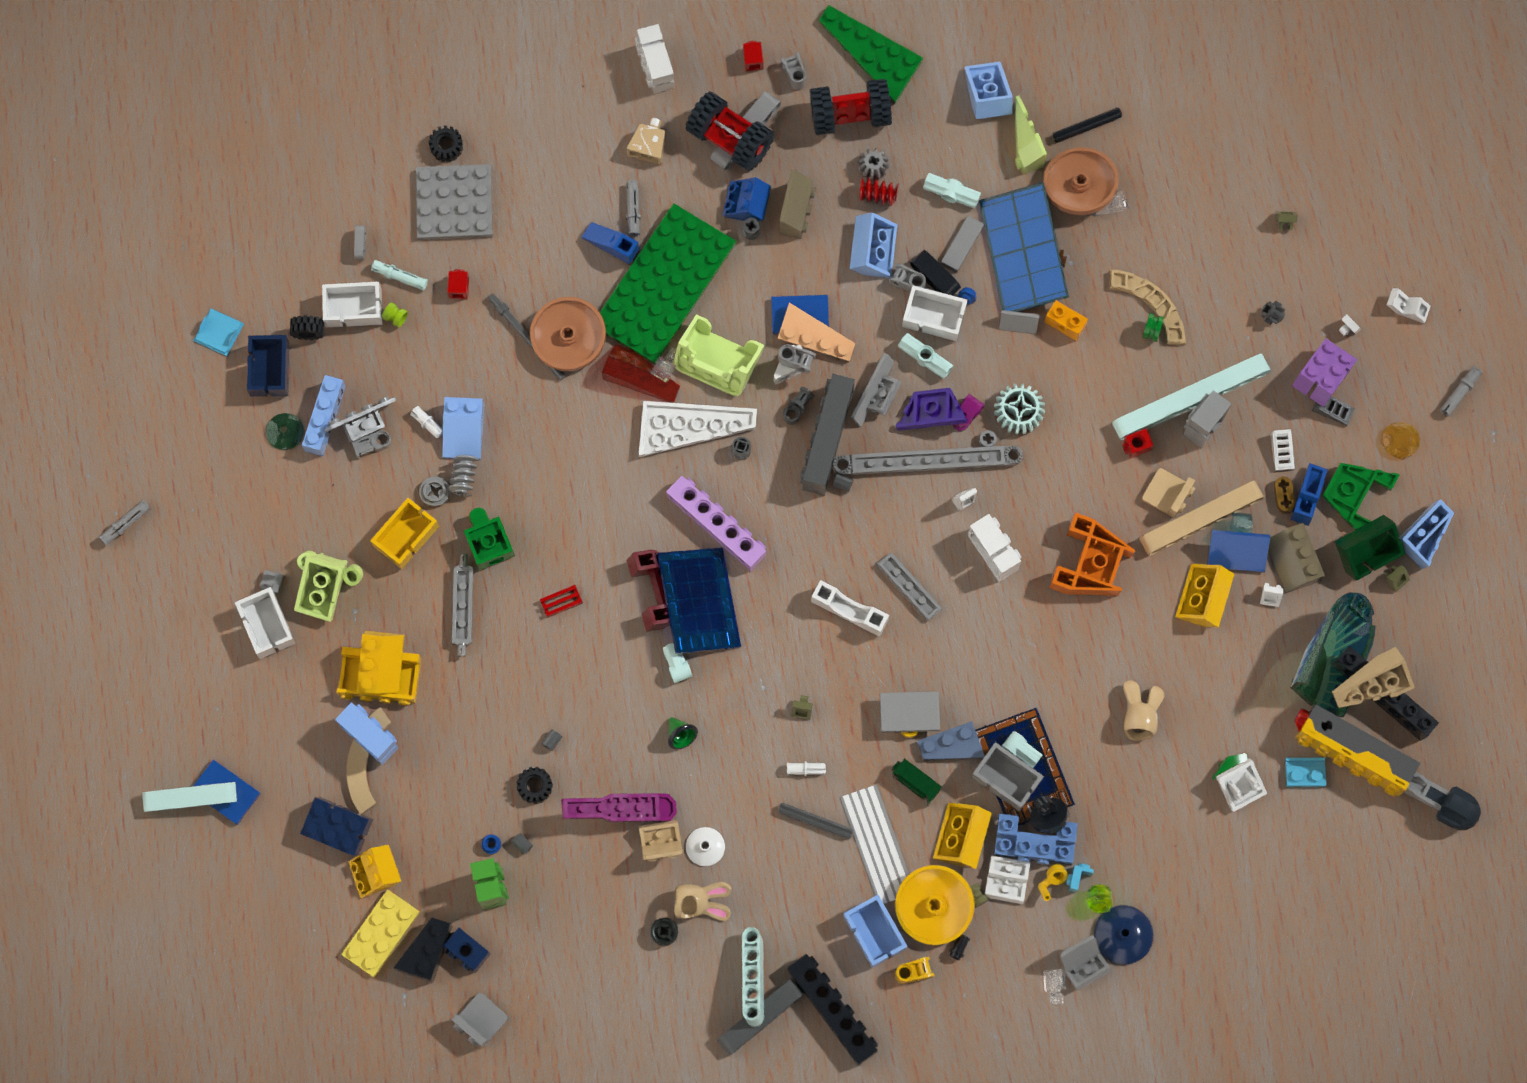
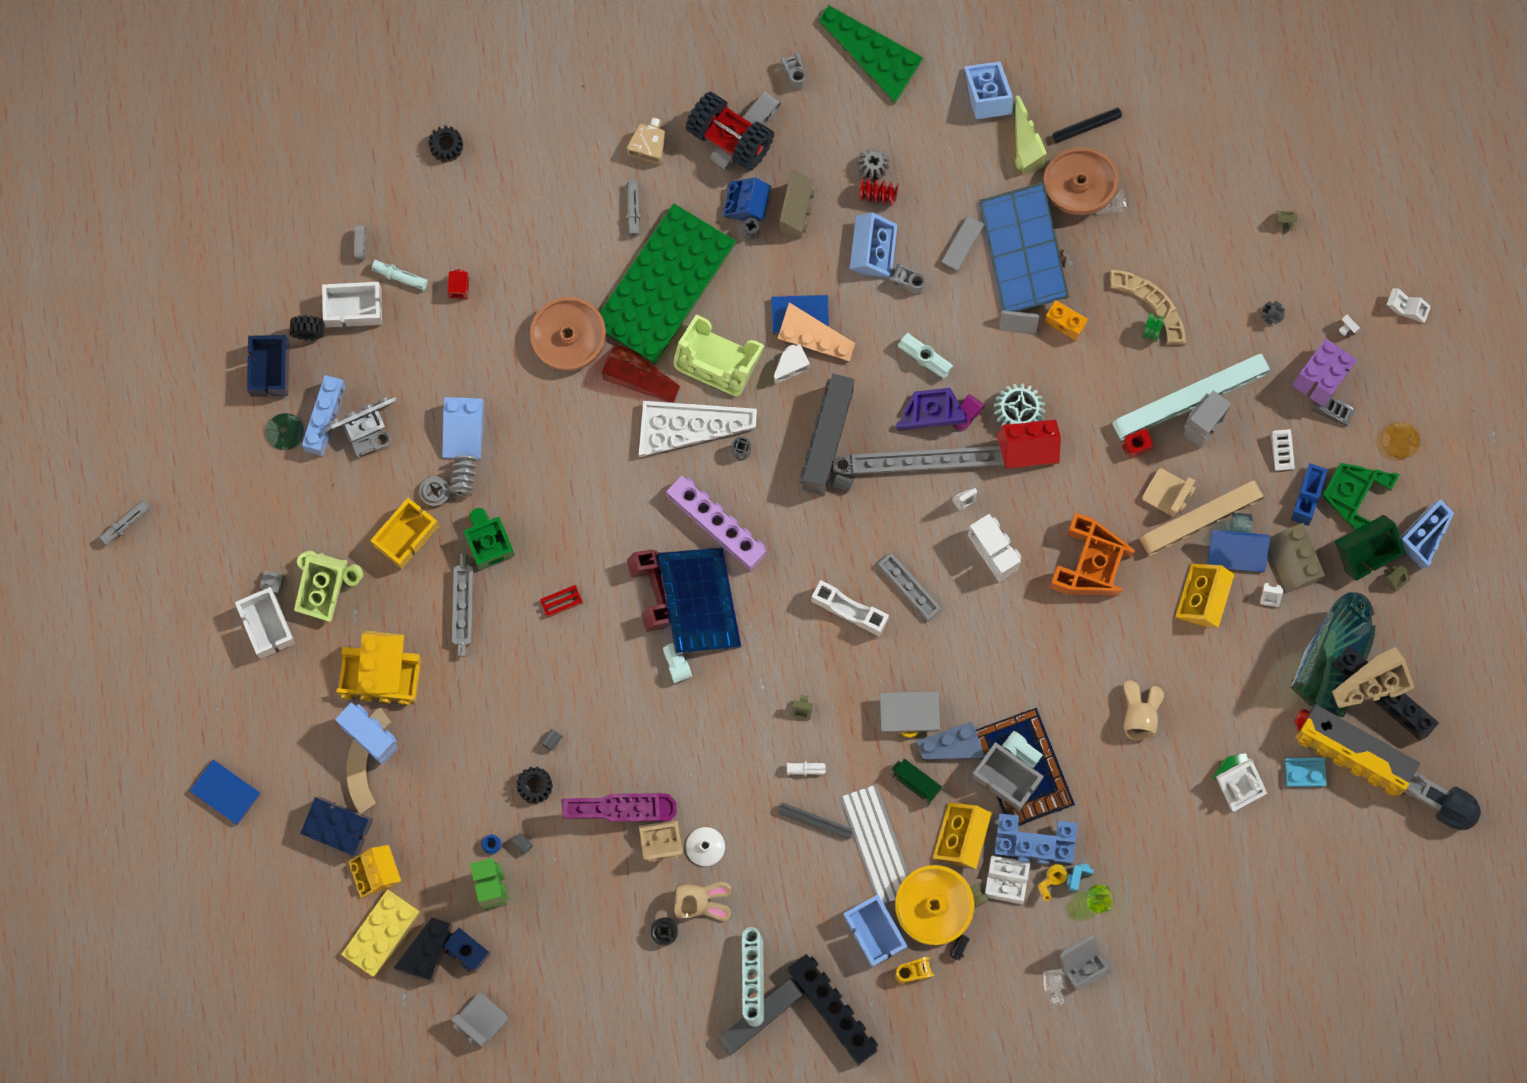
(189, 796): light aqua beam -> none
(218, 332): medium azure piece -> none
(395, 314): lime wheel -> none
(427, 422): white axle -> none
(454, 202): light grey plate -> none
(504, 311): dark grey bar -> none
(612, 242): blue slope -> none
(654, 59): white piece -> none
(663, 367): clear plate -> none
(681, 733): green hat -> none
(753, 56): red brick -> none
(797, 359): light grey piece -> none
(798, 405): dark grey connector -> none
(850, 108): black plate -> none
(878, 392): light grey bracket -> none
(934, 313): white piece -> none
(935, 273): black beam -> none
(951, 190): light aqua piece -> none
(969, 294): blue plate -> none
(992, 435): light grey bush -> none
(1030, 444): none -> red slope
(1049, 815): black tile -> none
(1117, 947): dark blue dish -> none
(1279, 495): pearl gold beam -> none
(1465, 385): light grey pin -> none

